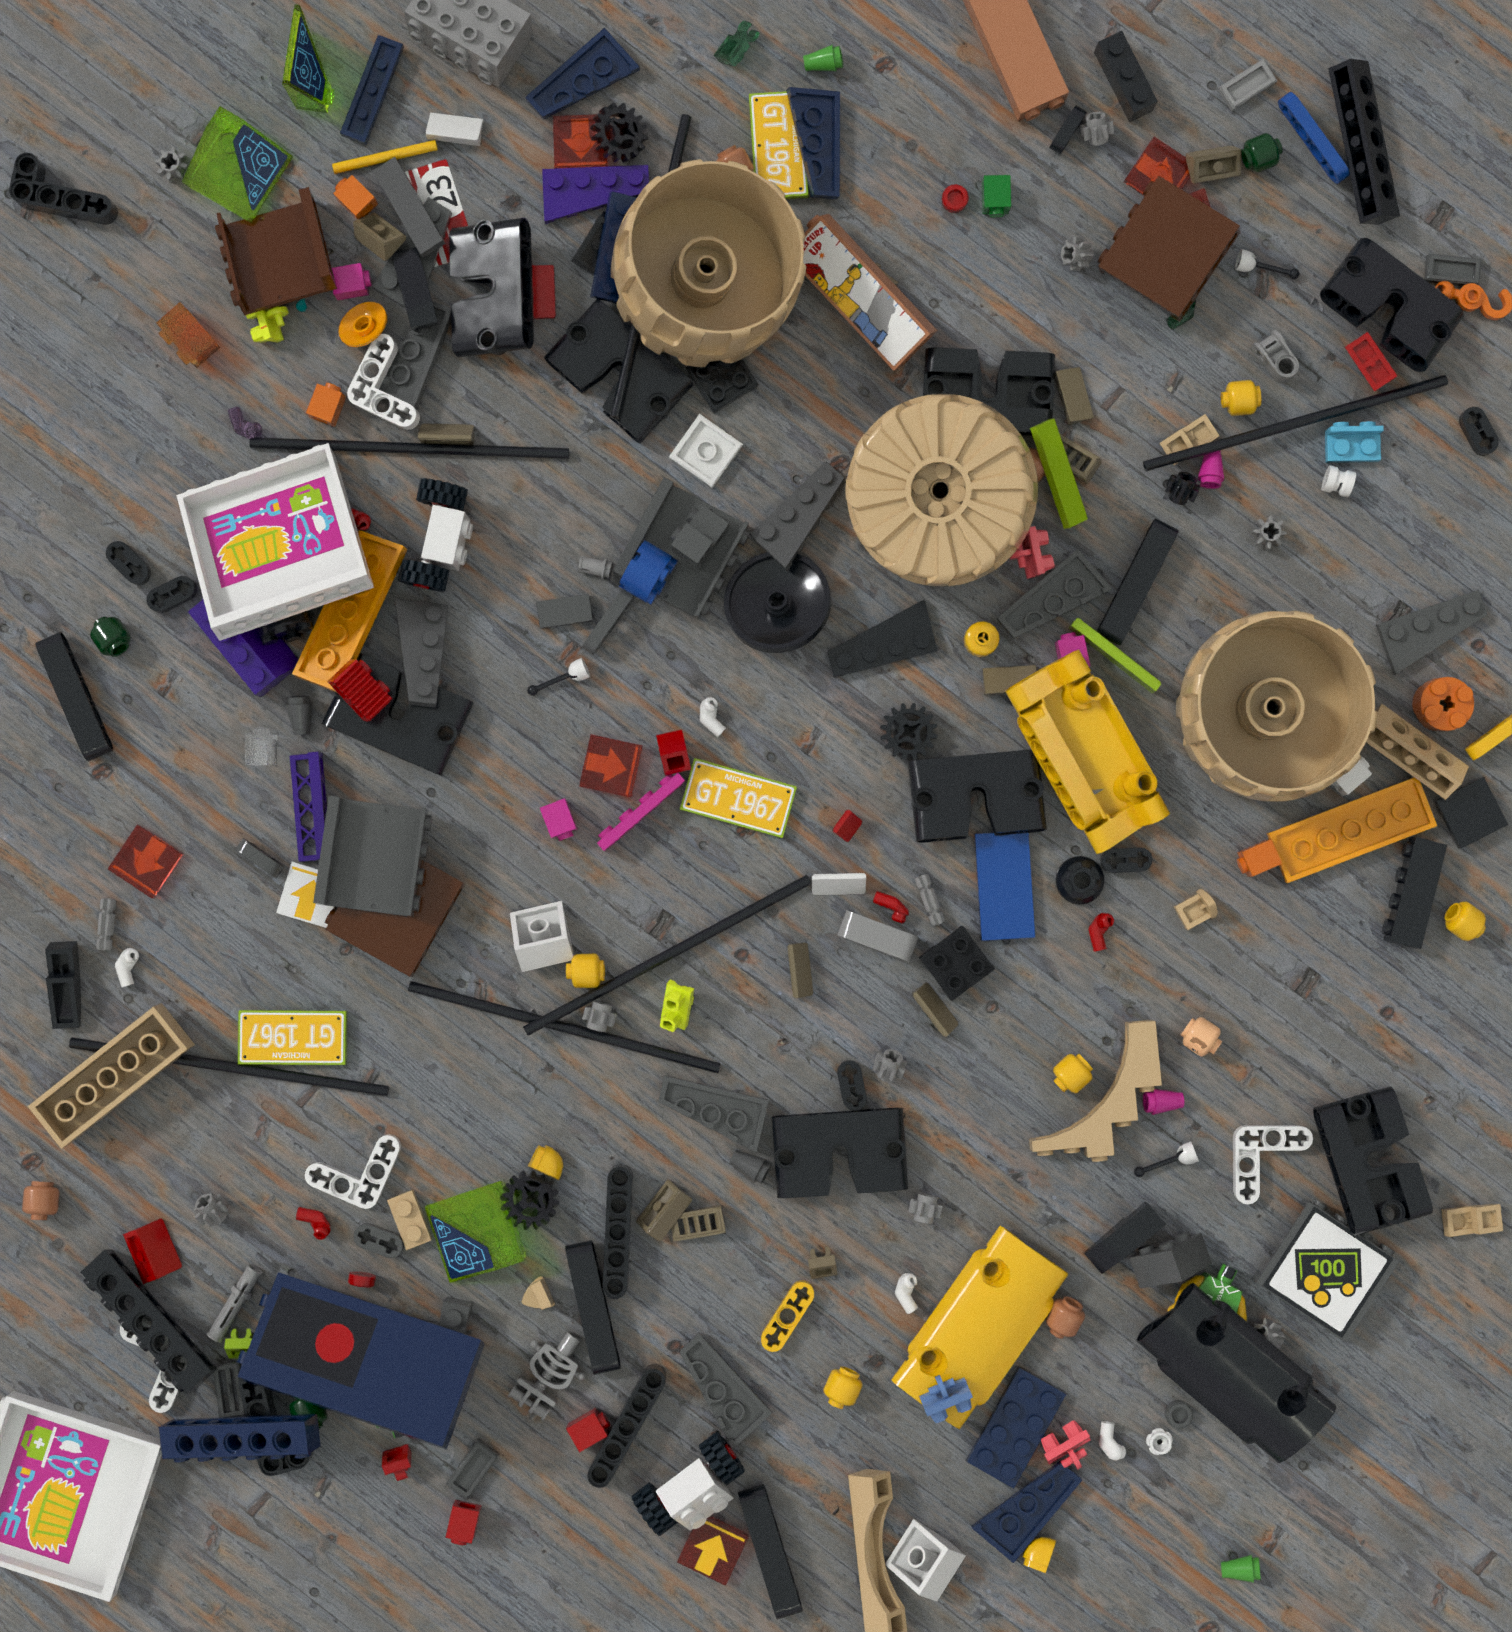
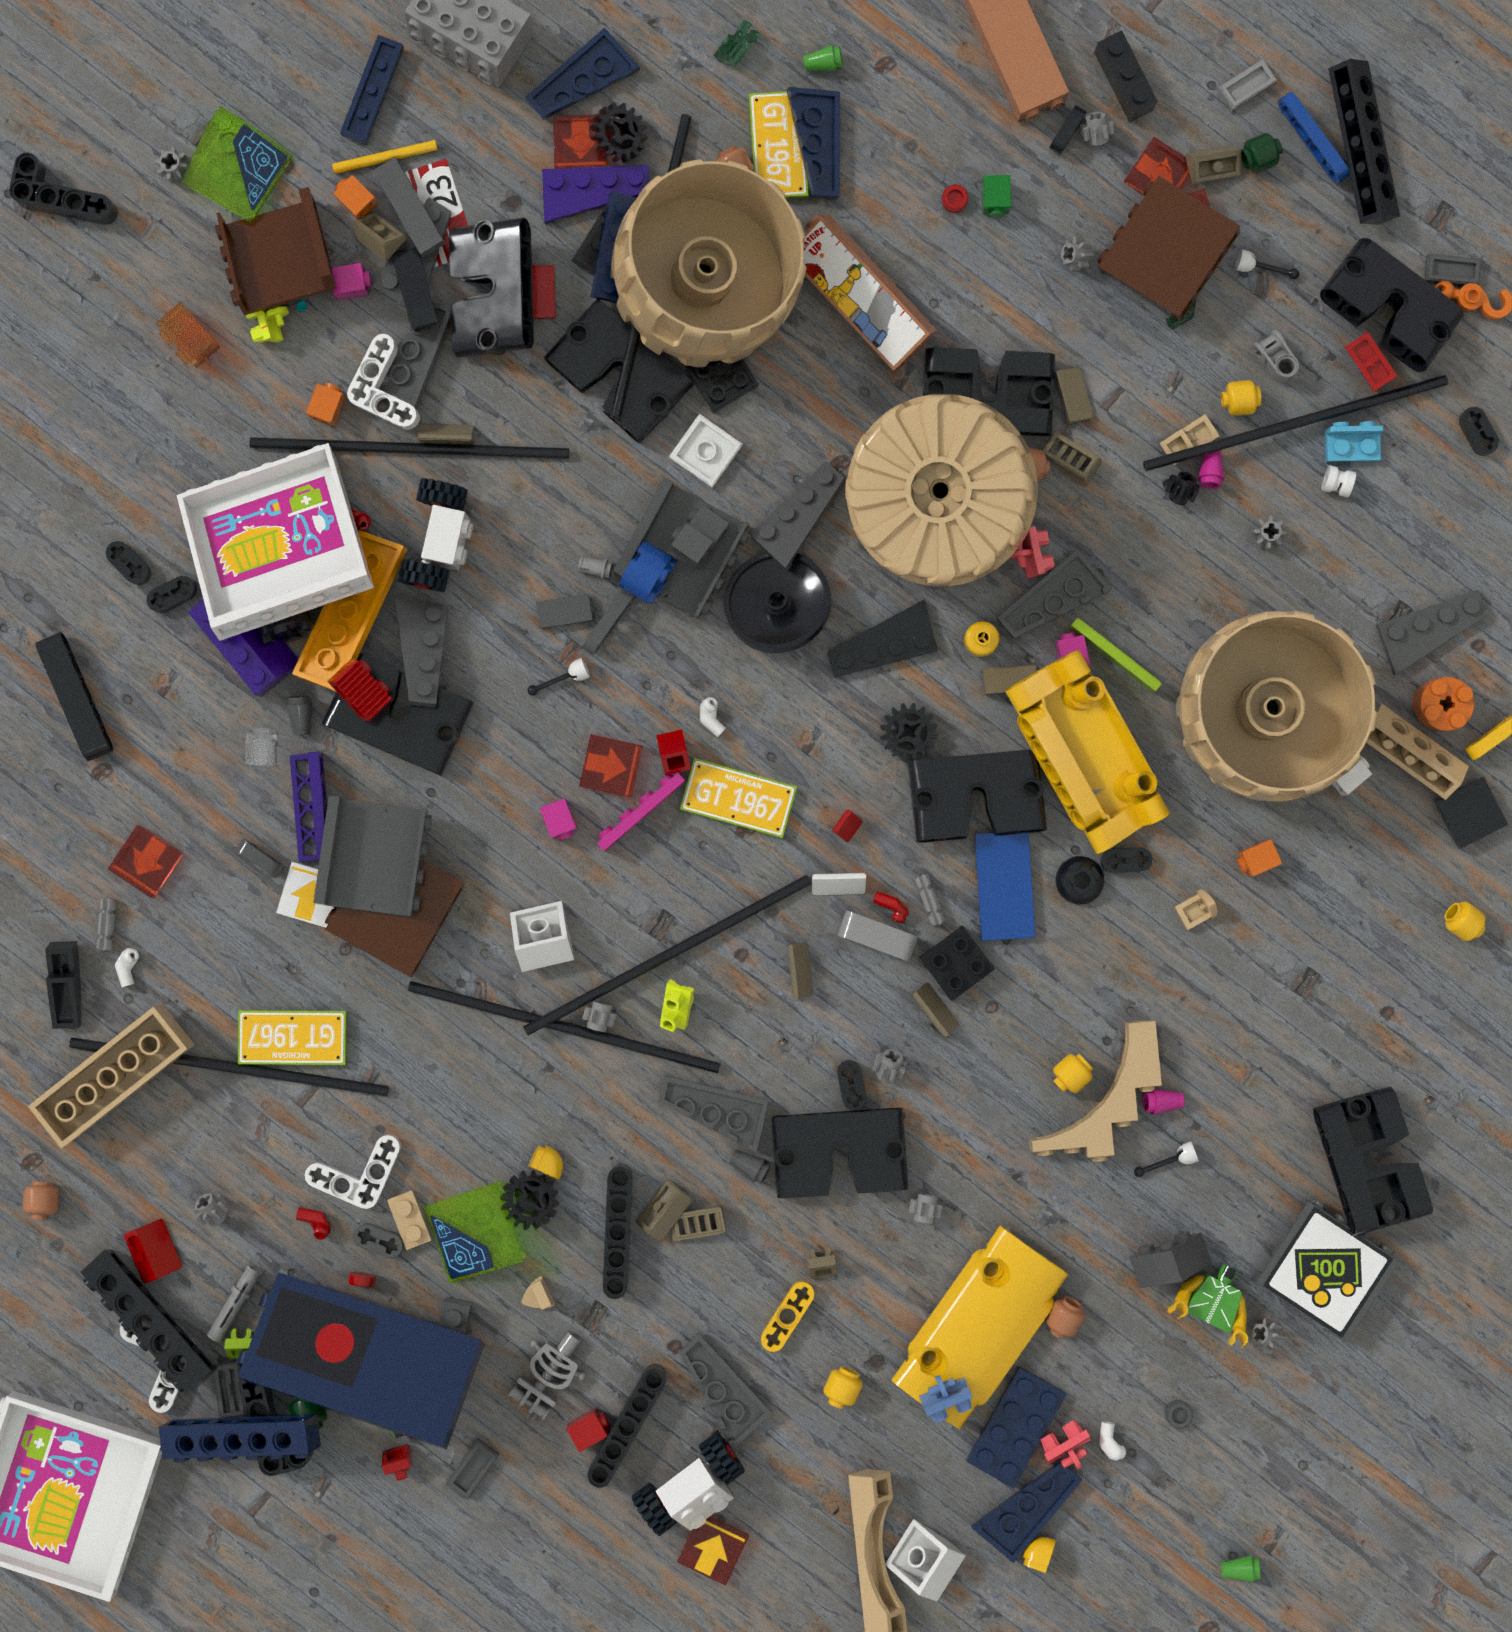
(110, 636): dark green head -> none
(242, 427): clear purple arm -> none
(304, 69): slope -> none
(362, 324): light orange dish -> none
(454, 129): white slope -> none
(463, 1522): red brick -> none
(586, 970): yellow head -> none
(593, 1307): black beam -> none
(770, 1551): black beam -> none
(904, 1290): white arm -> none
(1059, 473): lime tile -> none
(1098, 928): red arm -> none
(1124, 1237): black slope -> none
(1137, 581): black beam -> none
(1162, 1448): white plate -> none
(1201, 1036): light nougat head -> none
(1237, 1374): black panel -> none
(1252, 1151): white beam -> none
(1352, 829): light orange plate -> none
(1414, 892): black brick -> none
(1472, 1220): tan slope -> none

